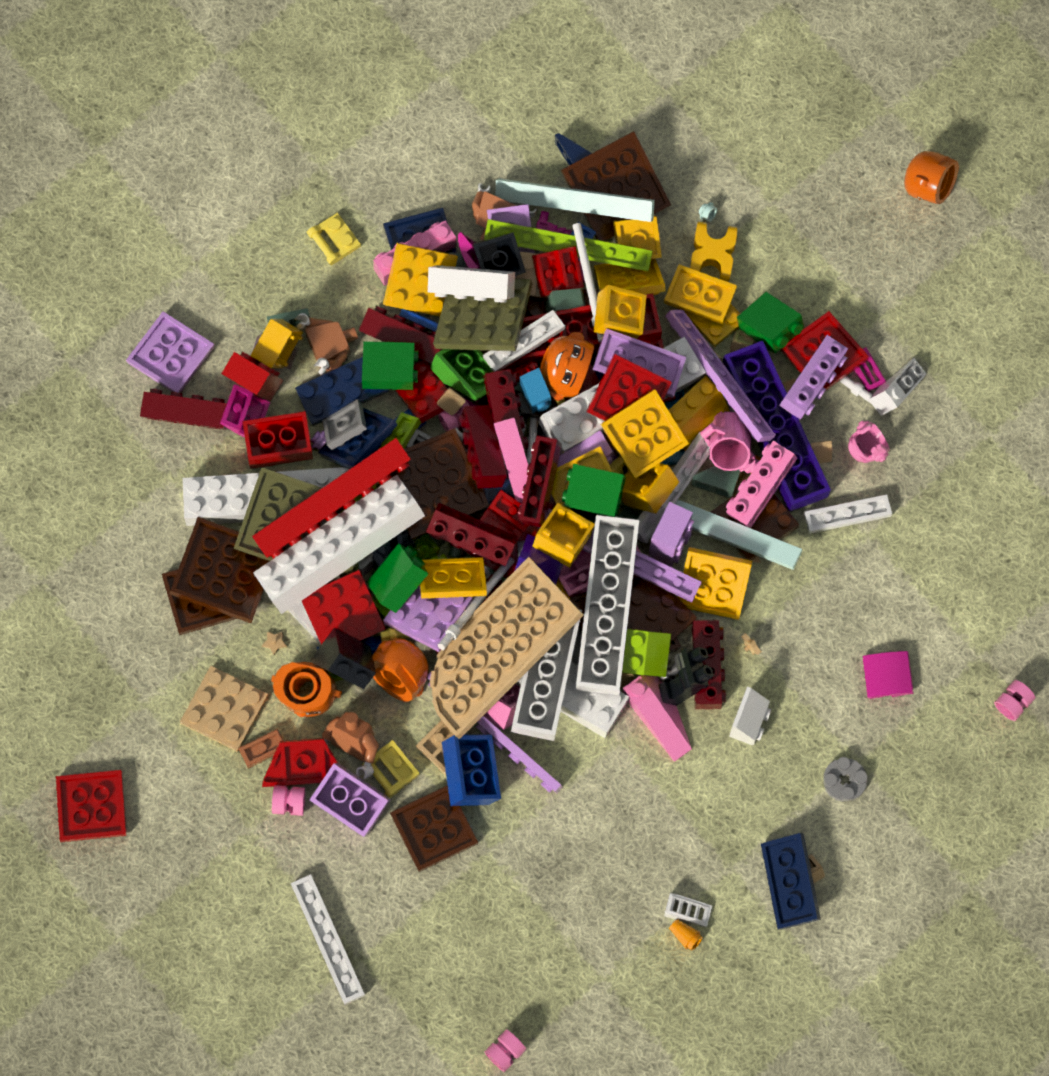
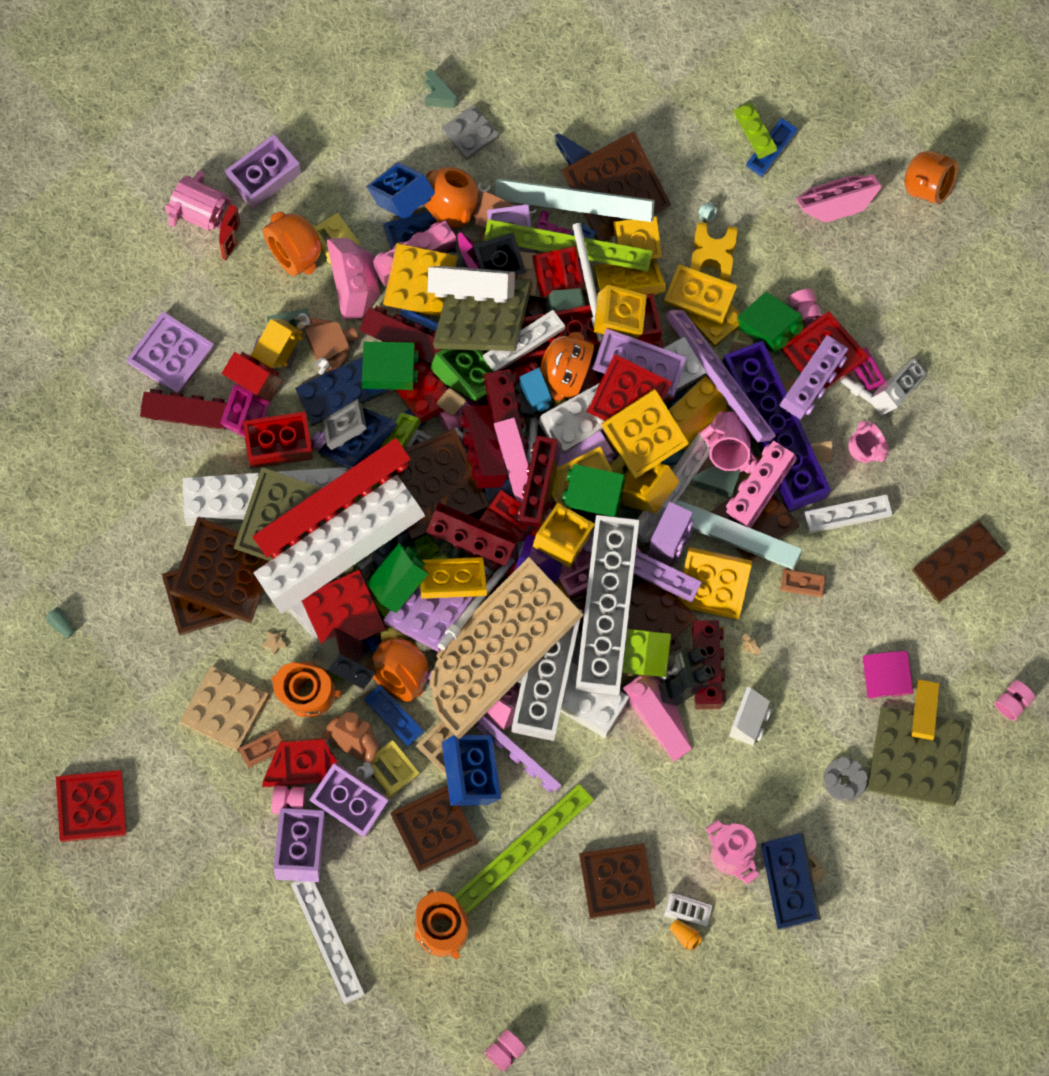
(60, 622): none -> sand green cone
(197, 203): none -> bright pink container
(227, 231): none -> red slope
(263, 171): none -> lavender brick
(293, 242): none -> orange piece
(299, 845): none -> lavender brick
(353, 276): none -> bright pink wedge
(394, 716): none -> blue plate
(401, 190): none -> blue brick
(438, 906): none -> orange piece
(440, 93): none -> sand green slope
(454, 196): none -> orange piece
(470, 132): none -> light grey plate
(523, 848): none -> lime plate
(617, 881): none -> reddish brown plate
(733, 850): none -> bright pink container
(755, 130): none -> lime plate
(781, 135): none -> blue plate
(803, 583): none -> nougat plate
(804, 303): none -> bright pink wheel
(839, 197): none -> bright pink wedge
(914, 765): none -> olive plate
(925, 709): none -> yellow tile
(958, 561): none -> reddish brown plate

